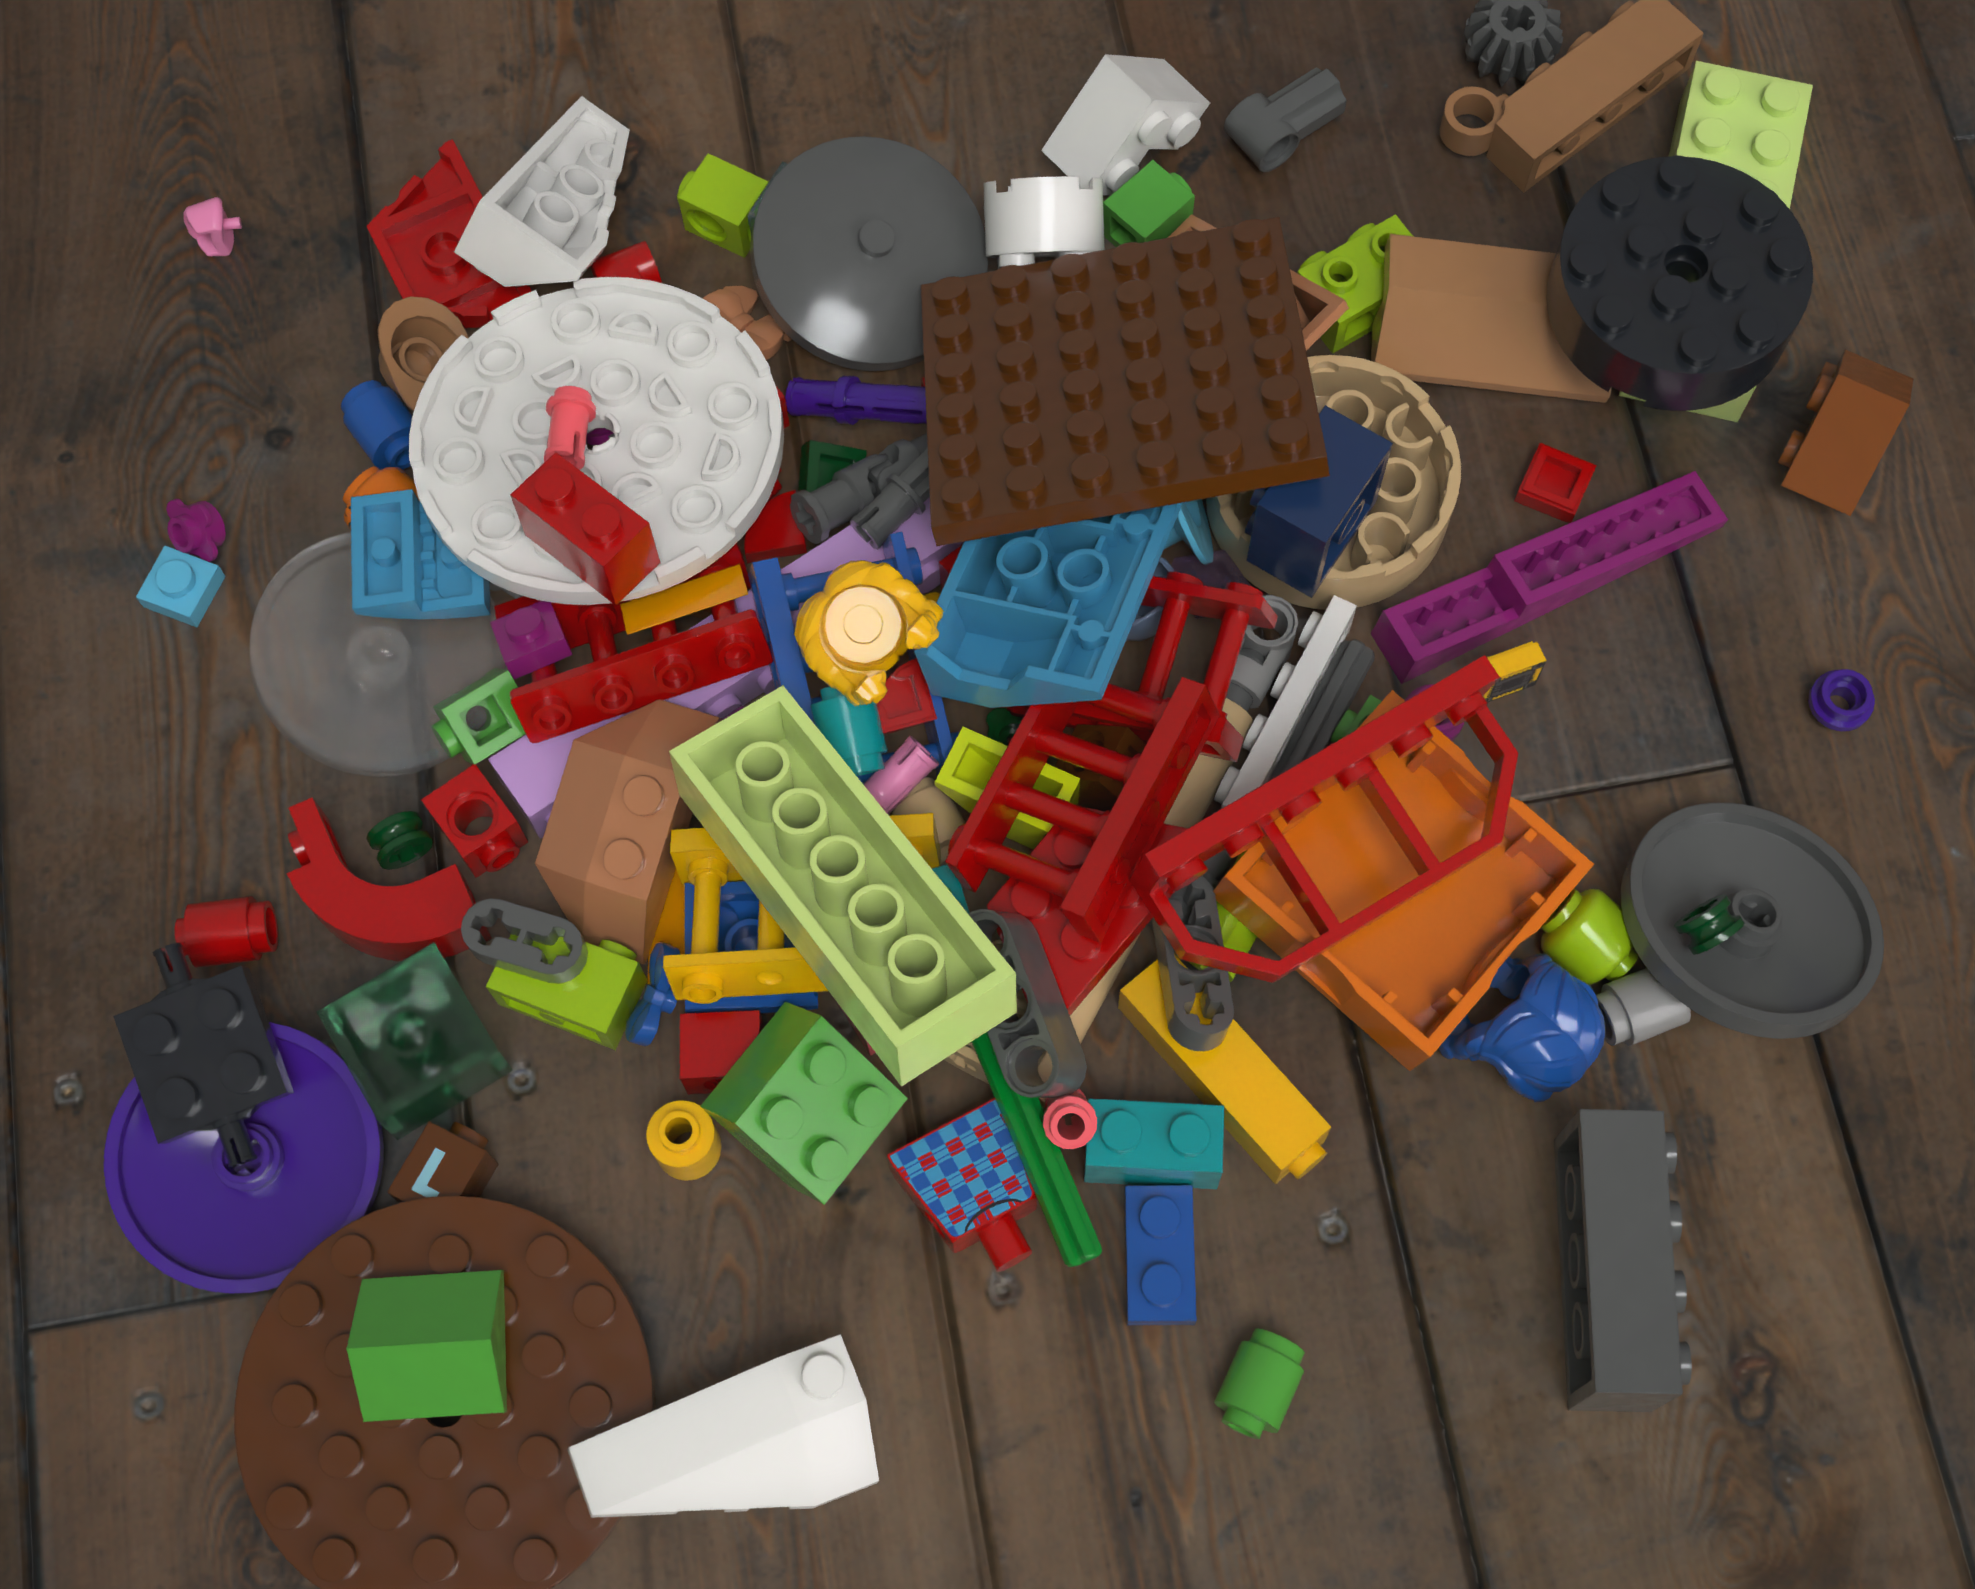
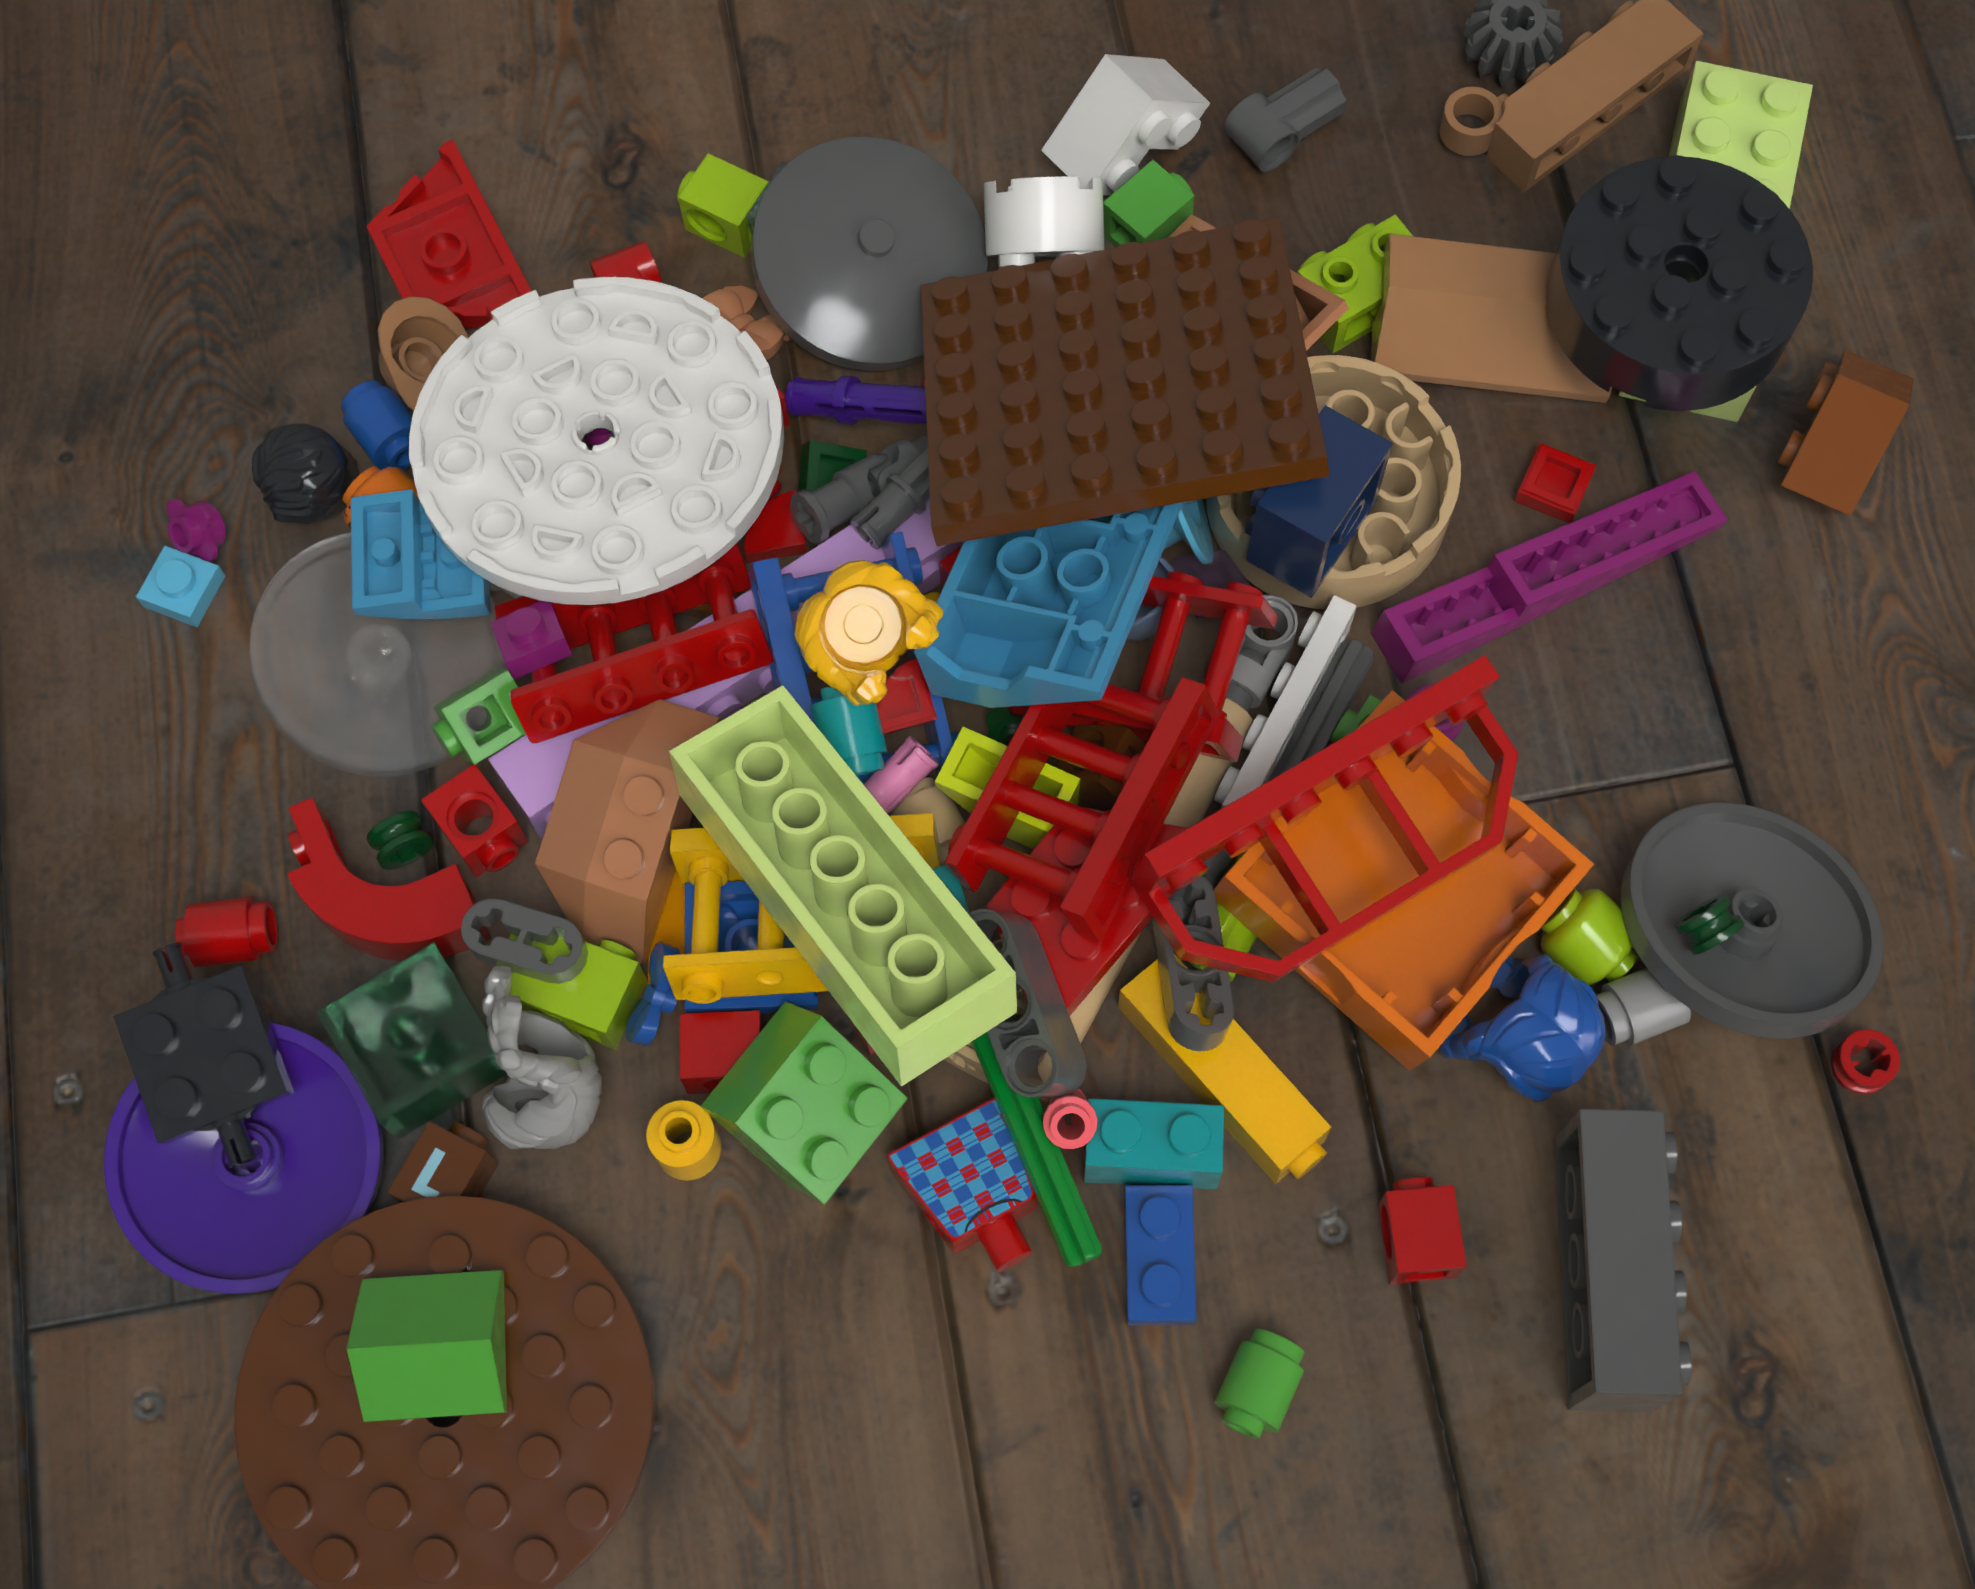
(211, 227): bright pink piece -> none
(302, 473): none -> black hair
(547, 1094): none -> light grey hair
(552, 206): white wedge -> none
(570, 413): coral pin -> none
(586, 528): red brick -> none
(683, 599): light orange sticker -> none
(757, 1440): white wedge -> none
(1421, 1232): none -> red brick
(1517, 670): yellow tile -> none
(1852, 688): dark purple plate -> none
(1886, 1055): none -> red bush

